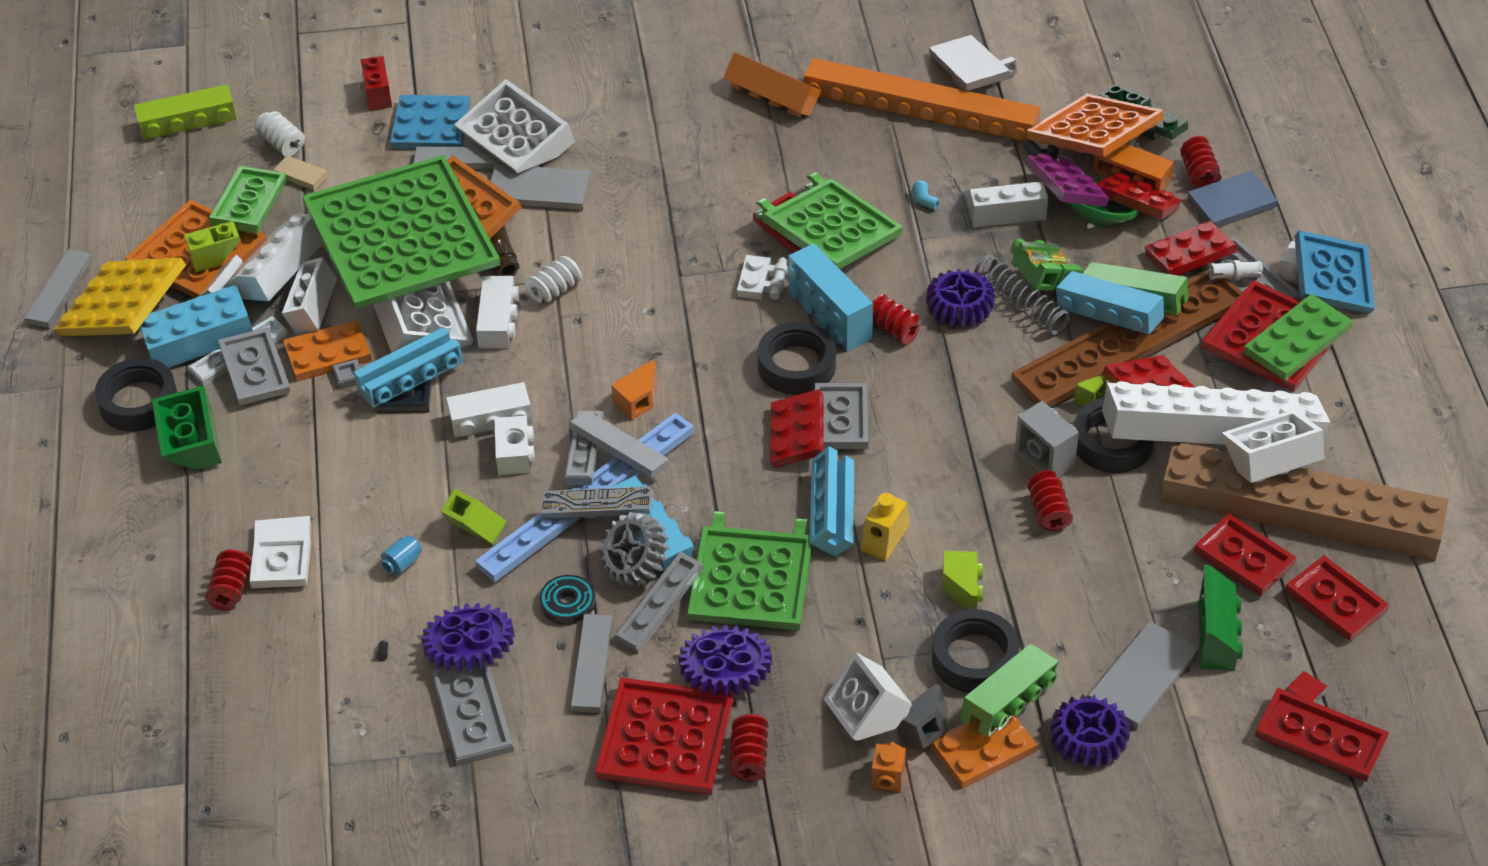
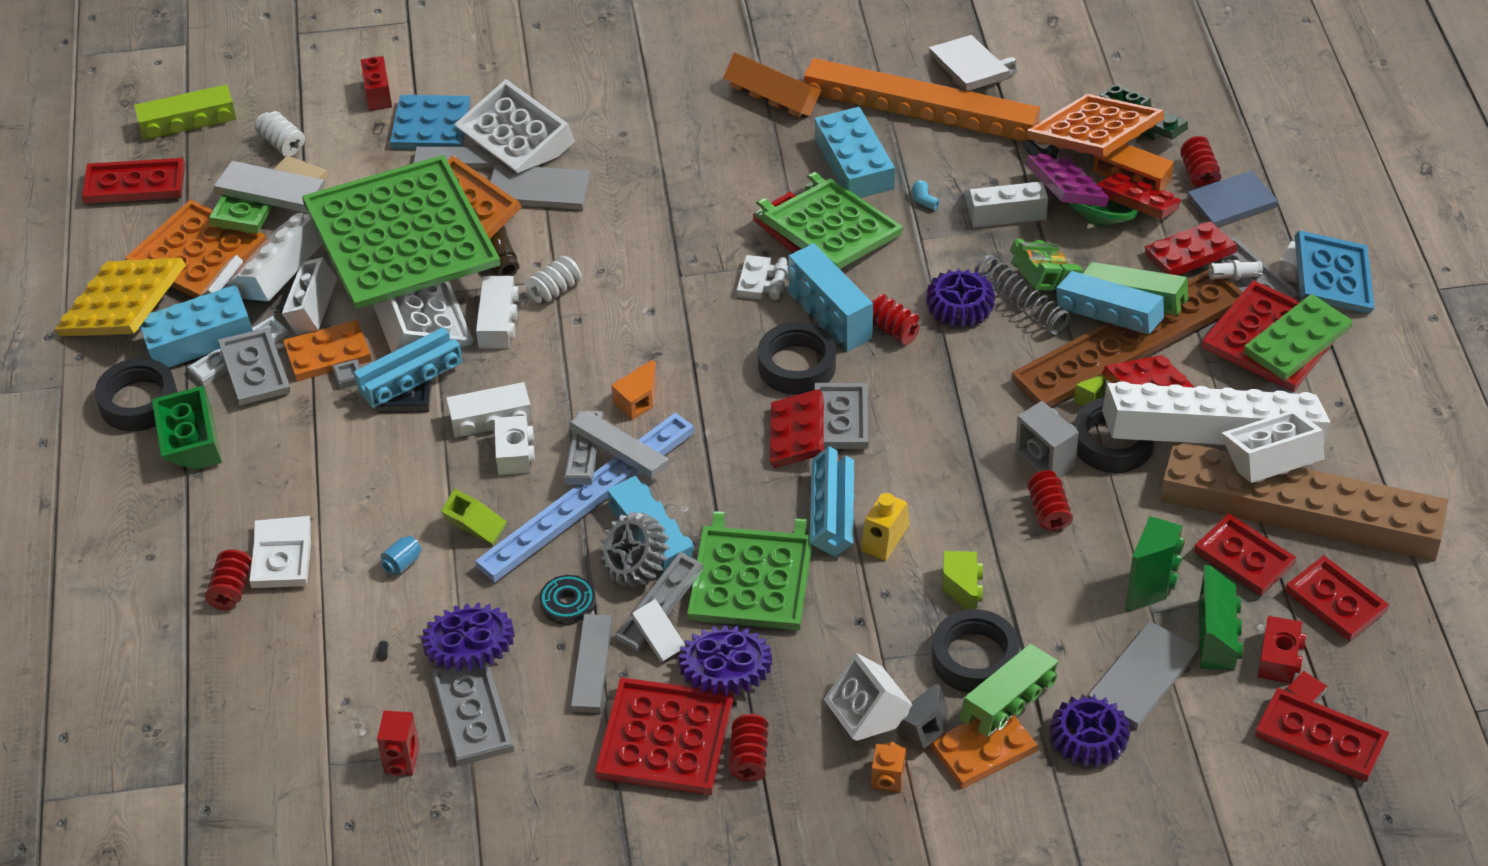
(58, 288): light grey tile -> none
(133, 180): none -> red plate
(211, 245): lime slope -> none
(266, 185): none -> light grey tile
(398, 742): none -> red brick
(596, 502): light grey tile -> none
(658, 630): none -> white tile
(854, 152): none -> medium azure brick
(1155, 564): none -> green slope
(1280, 650): none -> red brick

